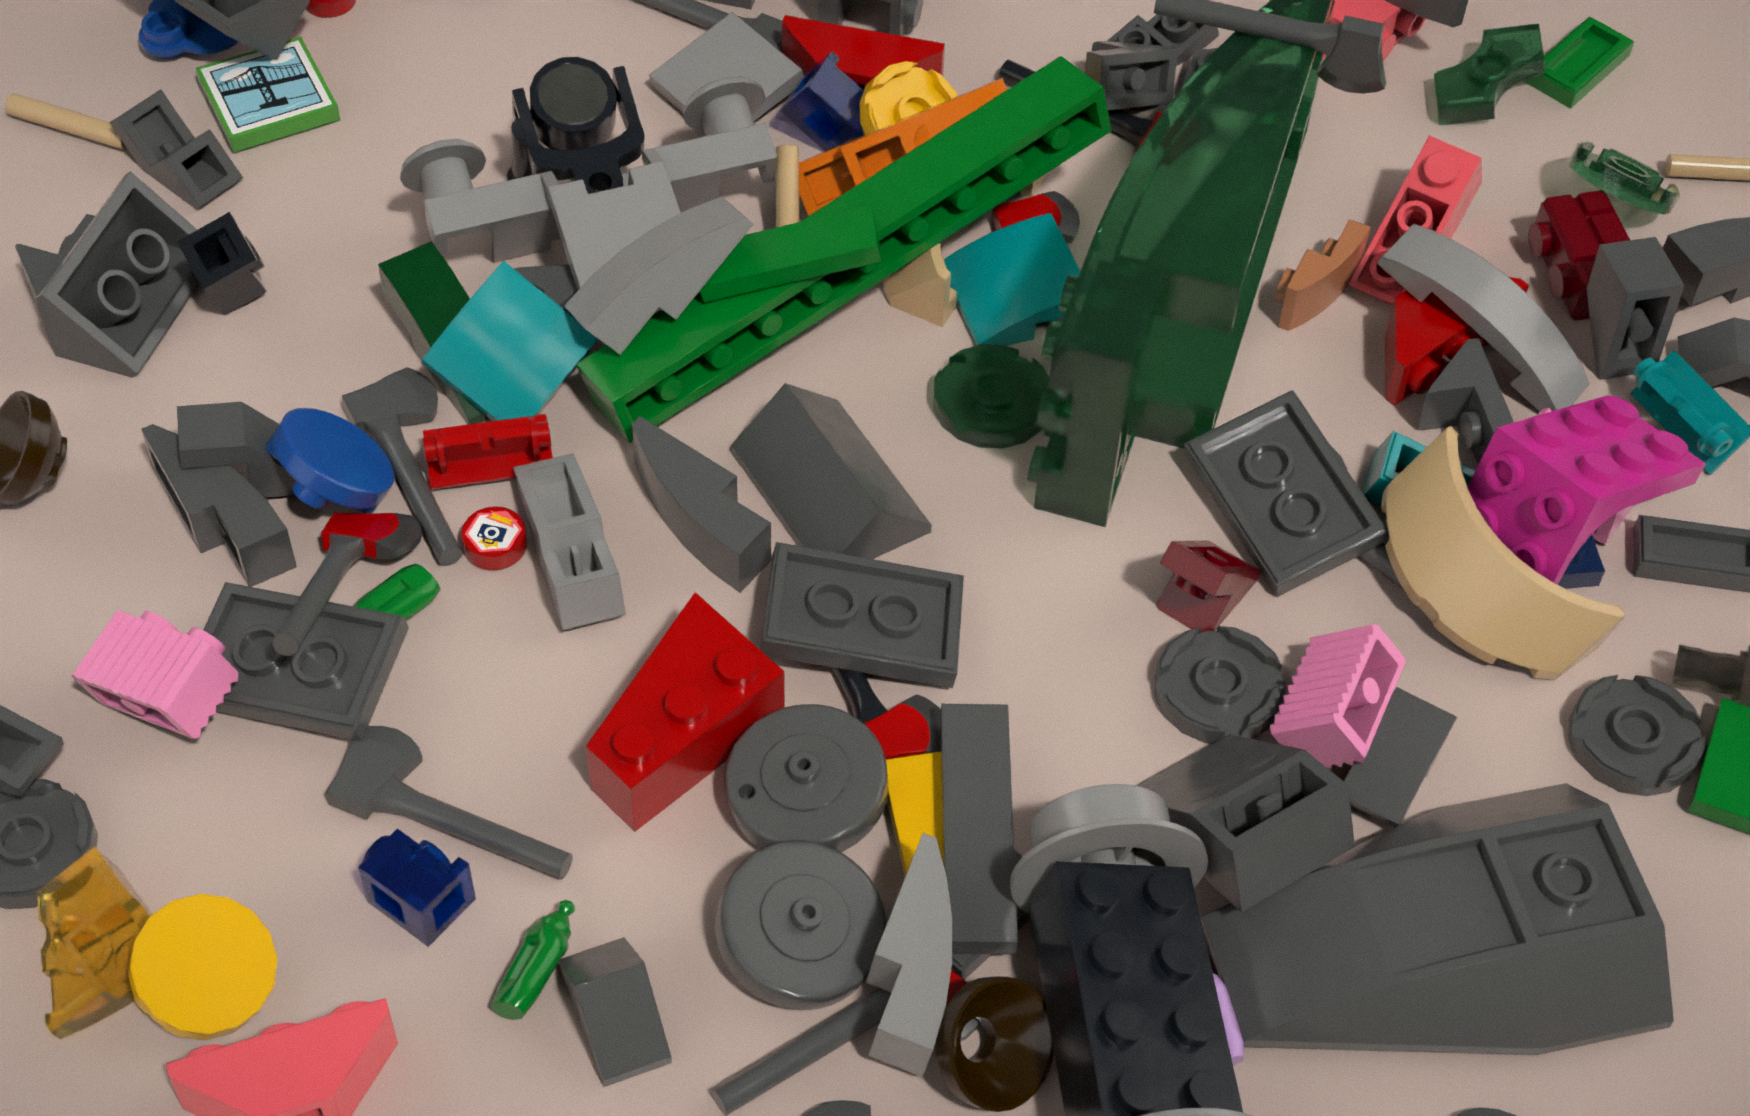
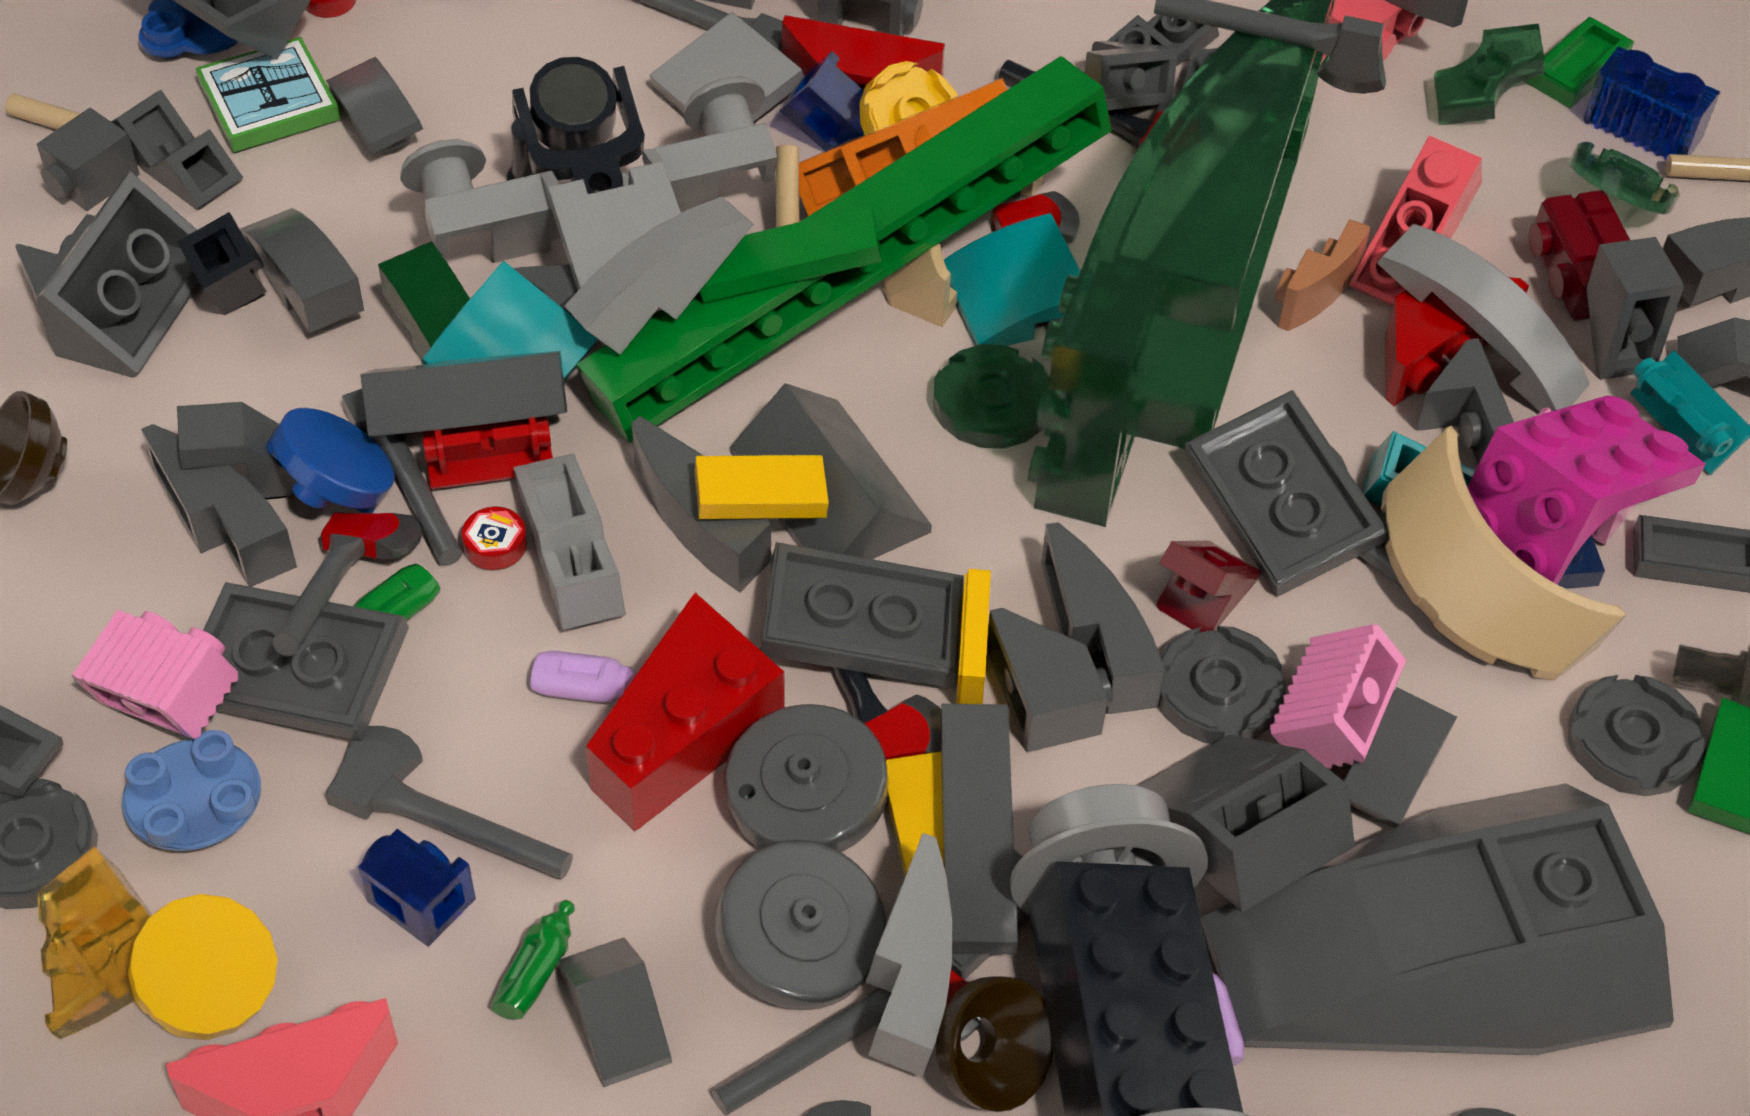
(86, 159): none -> dark grey brick
(191, 792): none -> medium blue dish
(305, 269): none -> dark grey slope
(375, 106): none -> dark grey slope
(463, 393): none -> dark grey slope
(580, 676): none -> lavender piece
(761, 487): none -> yellow tile
(973, 637): none -> yellow tile
(1047, 681): none -> dark grey slope
(1102, 615): none -> dark grey slope
(1650, 104): none -> clear blue brick

